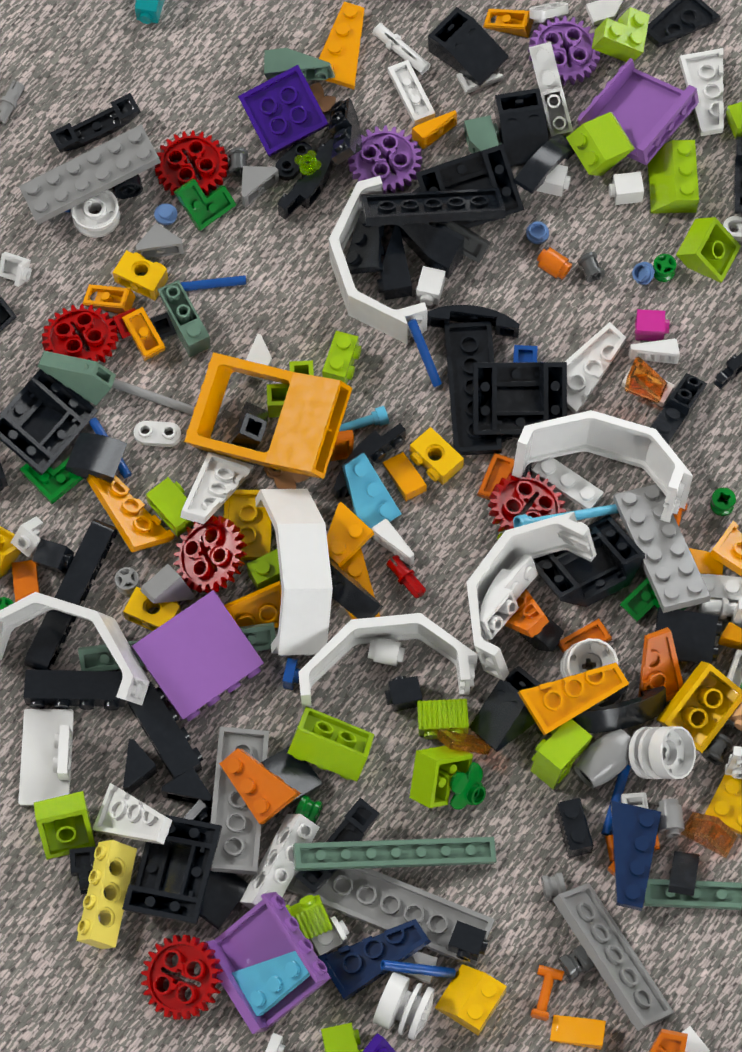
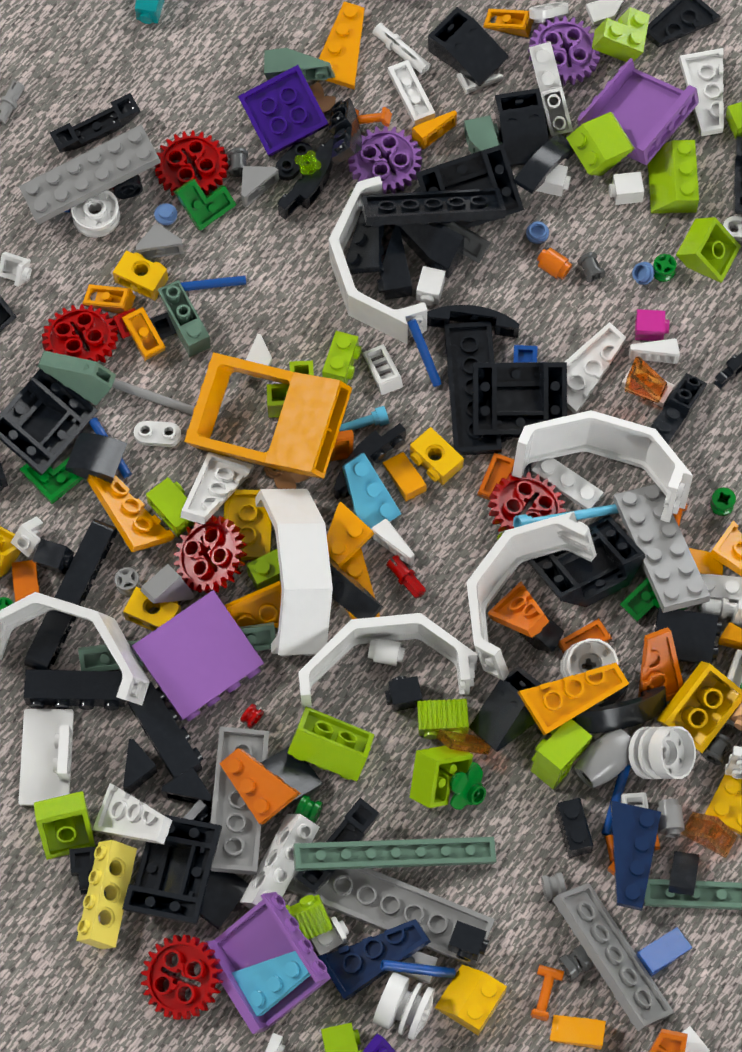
(250, 426): black slope -> none
(251, 716): none -> red bush
(291, 674): blue plate -> none
(384, 117): none -> orange piece
(388, 382): none -> white slope
(502, 594): white slope -> none
(663, 951): none -> slope

